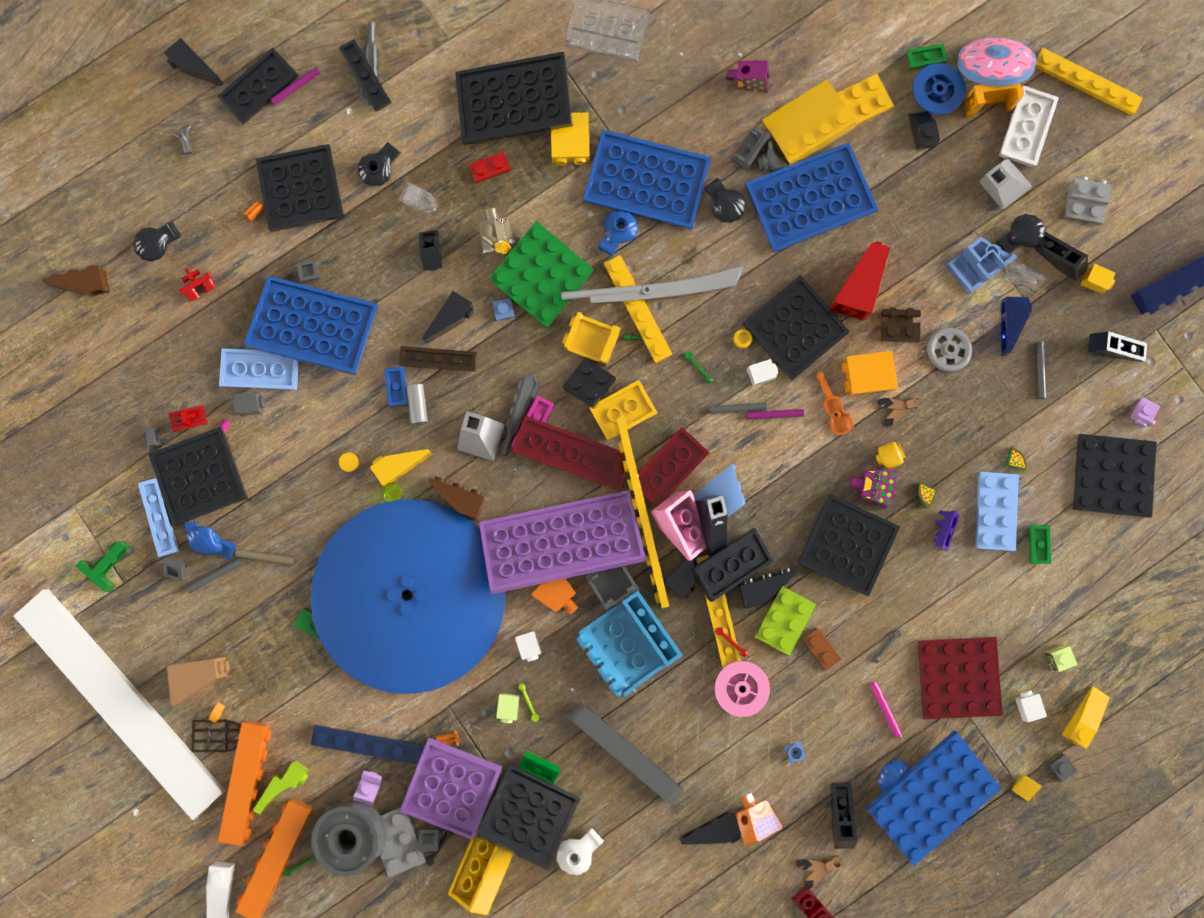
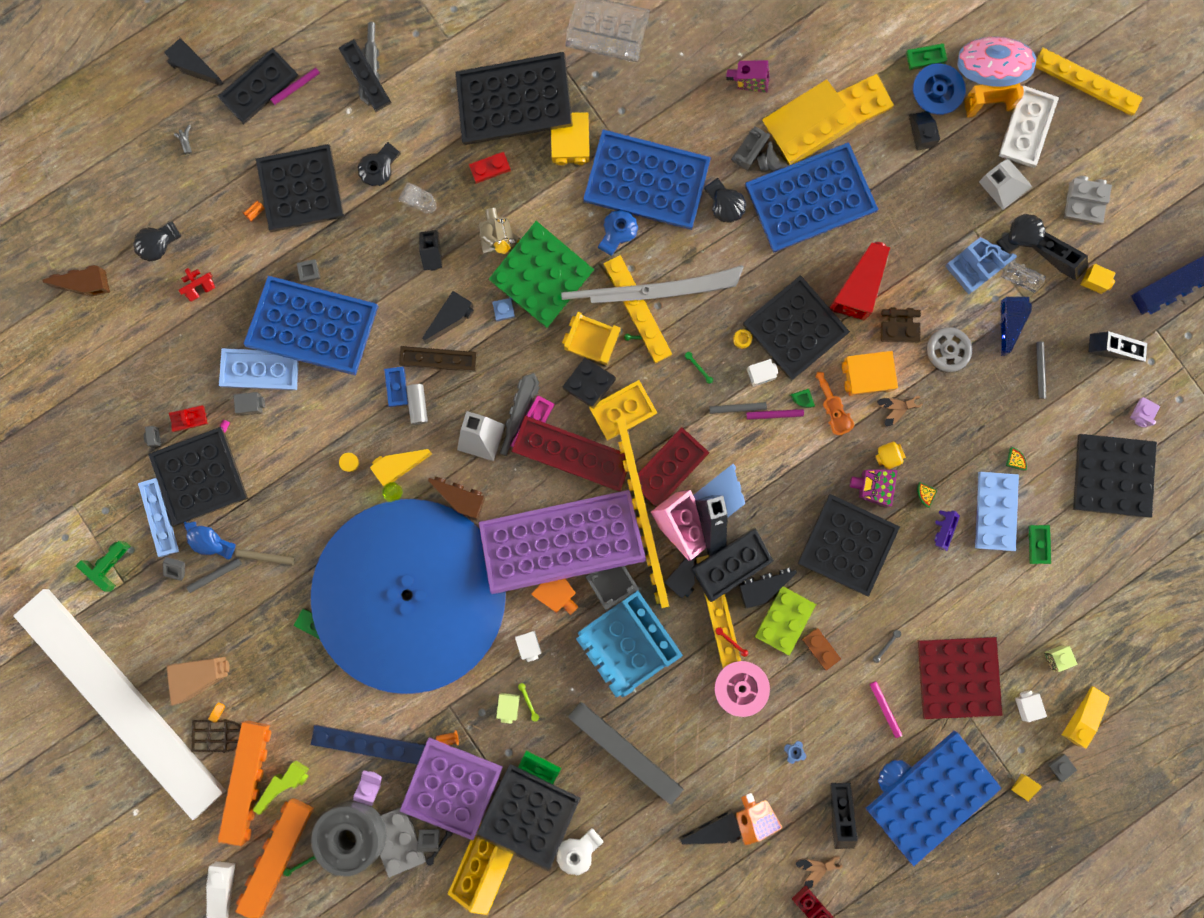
(803, 398): none -> green tile

